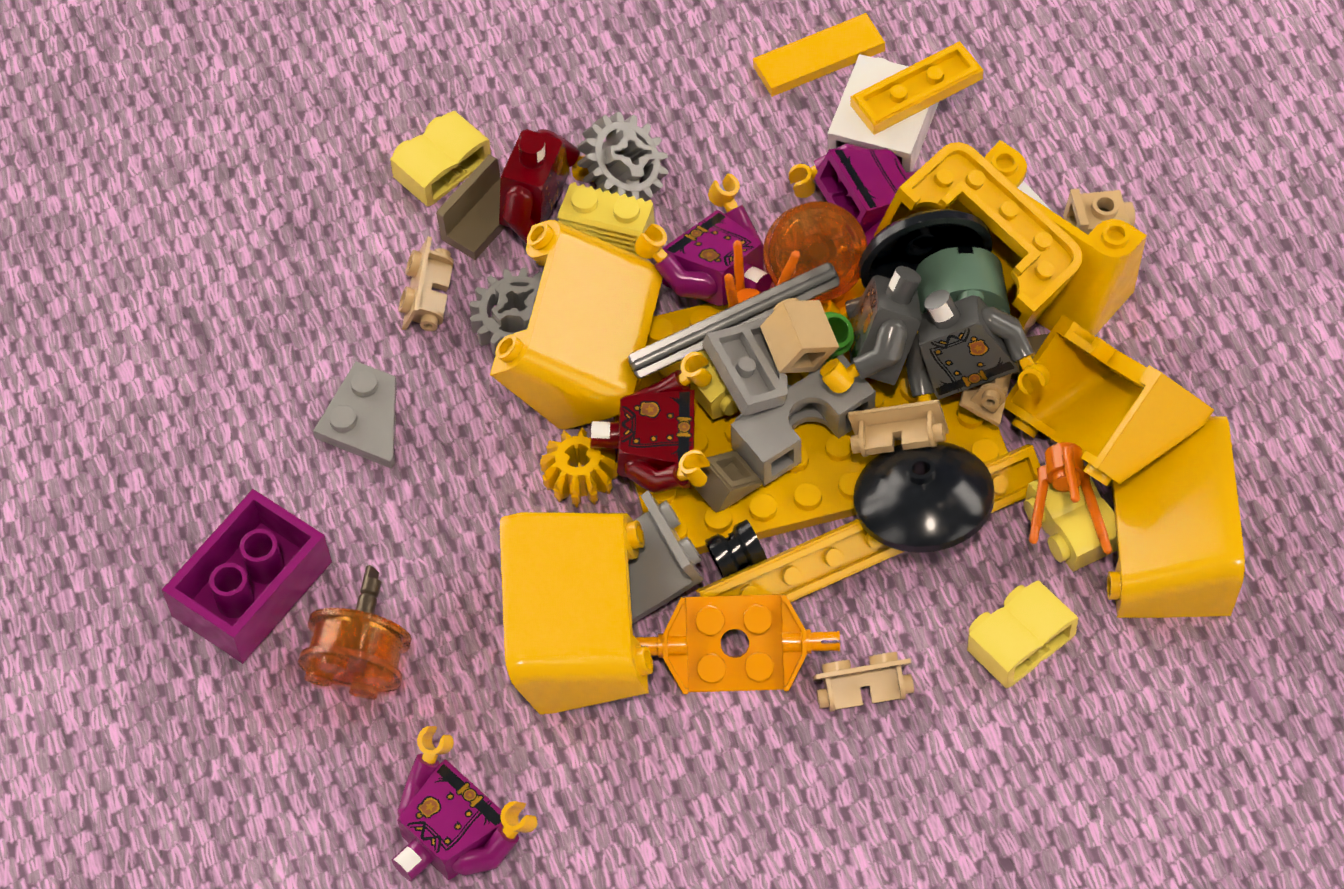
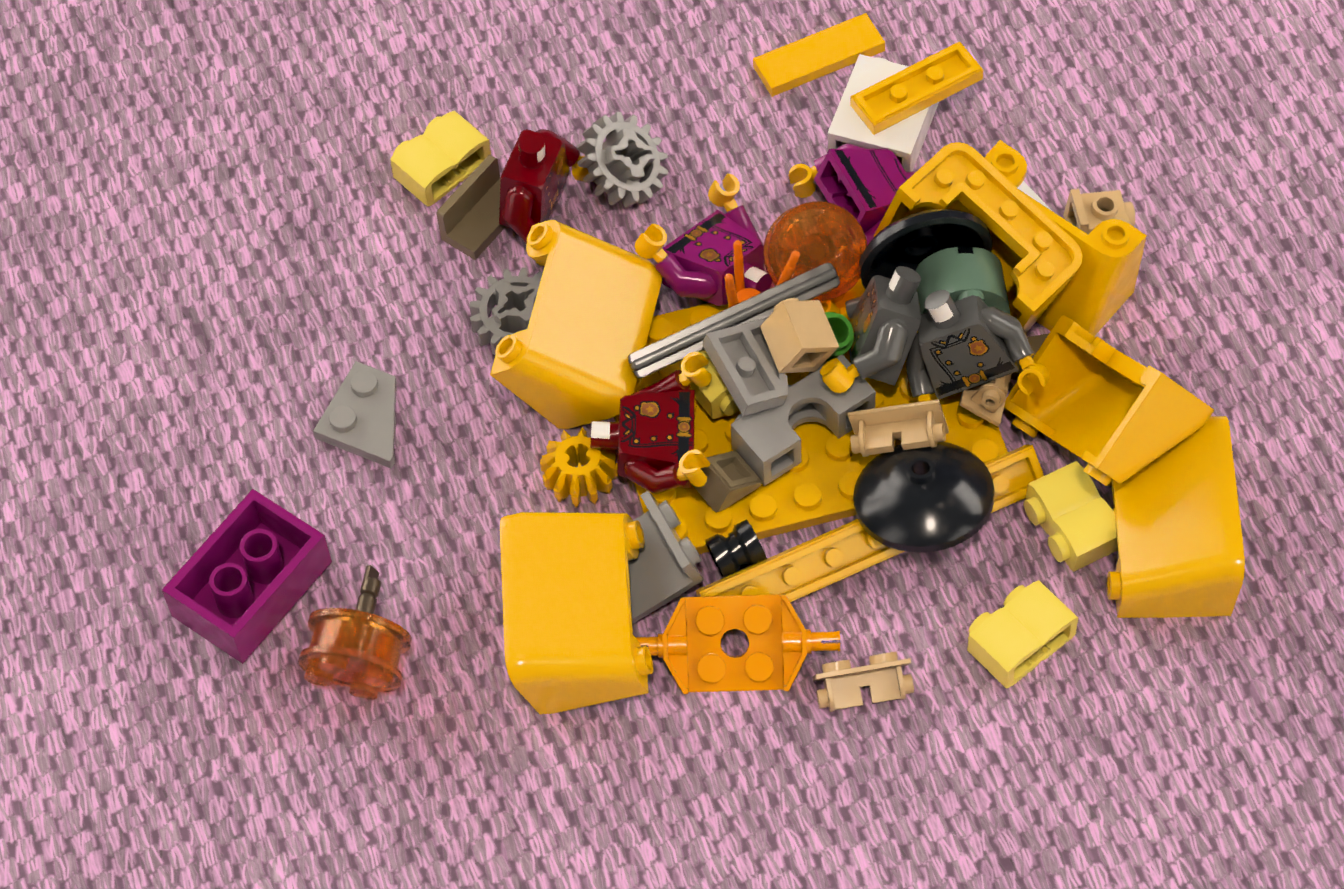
(419, 301): tan hinge -> none
(451, 819): magenta torso -> none
(606, 215): light yellow brick -> none
(1066, 473): orange plant -> none

